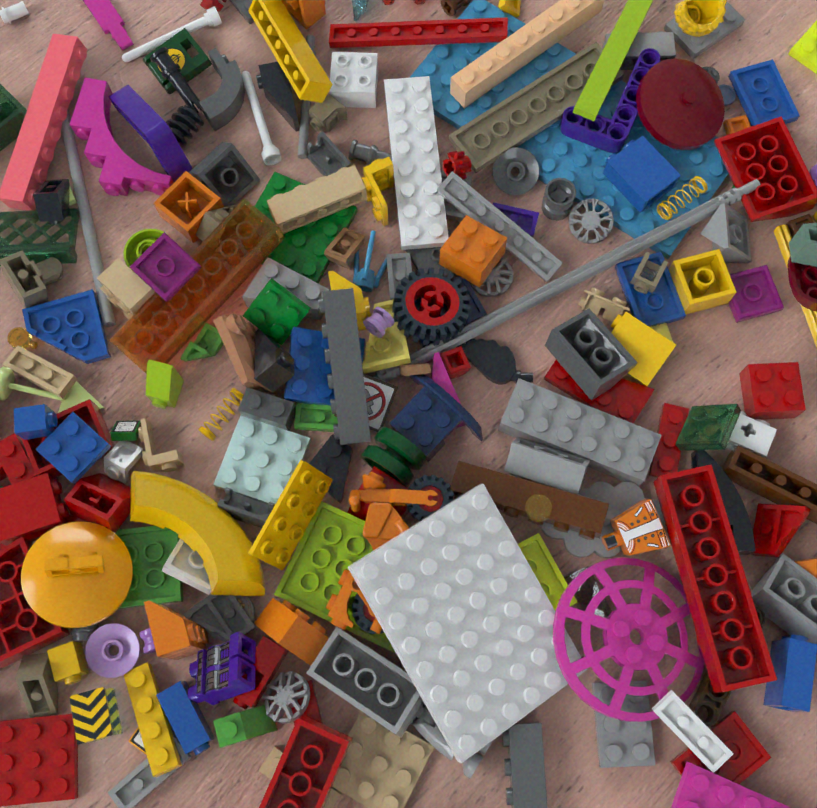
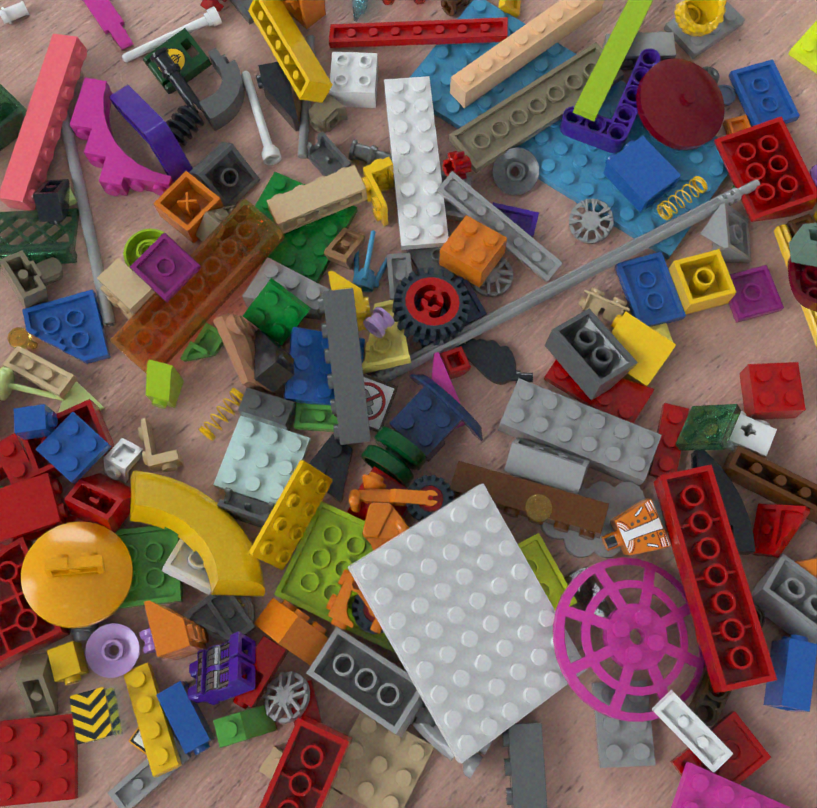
(125, 430): tile -> none
(415, 369): medium nougat tile -> none
(558, 199): dark grey wheel -> none
(647, 275): dark tan window -> none

